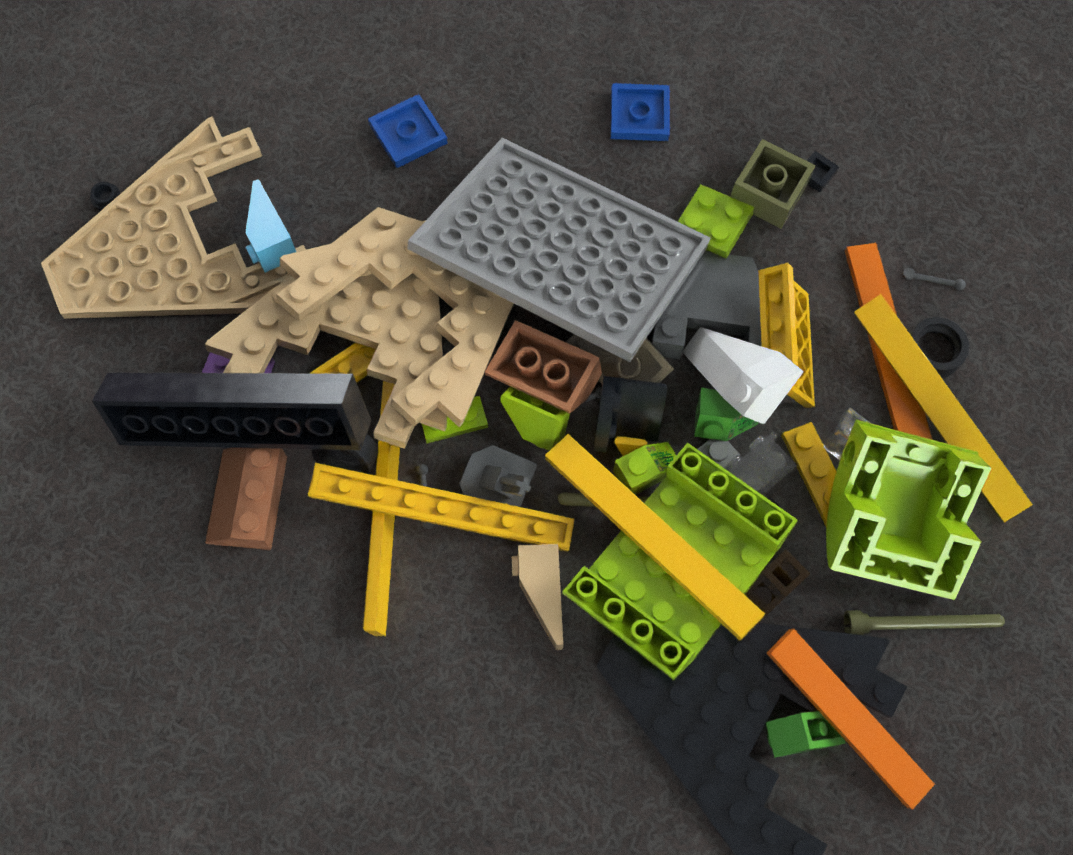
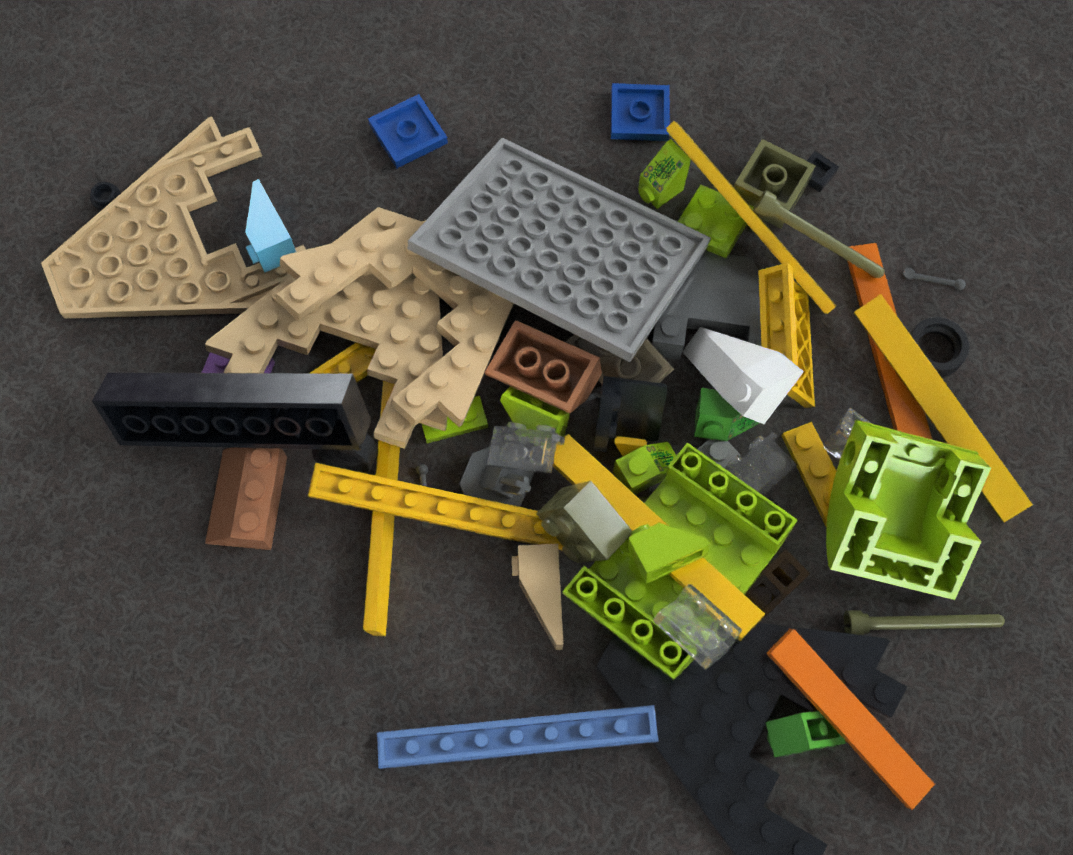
(517, 737): none -> medium blue tile
(524, 448): none -> clear bracket
(584, 523): none -> olive brick
(664, 175): none -> lime slope
(664, 549): none -> lime slope
(698, 626): none -> clear bracket
(750, 216): none -> yellow tile
(769, 206): none -> olive piece

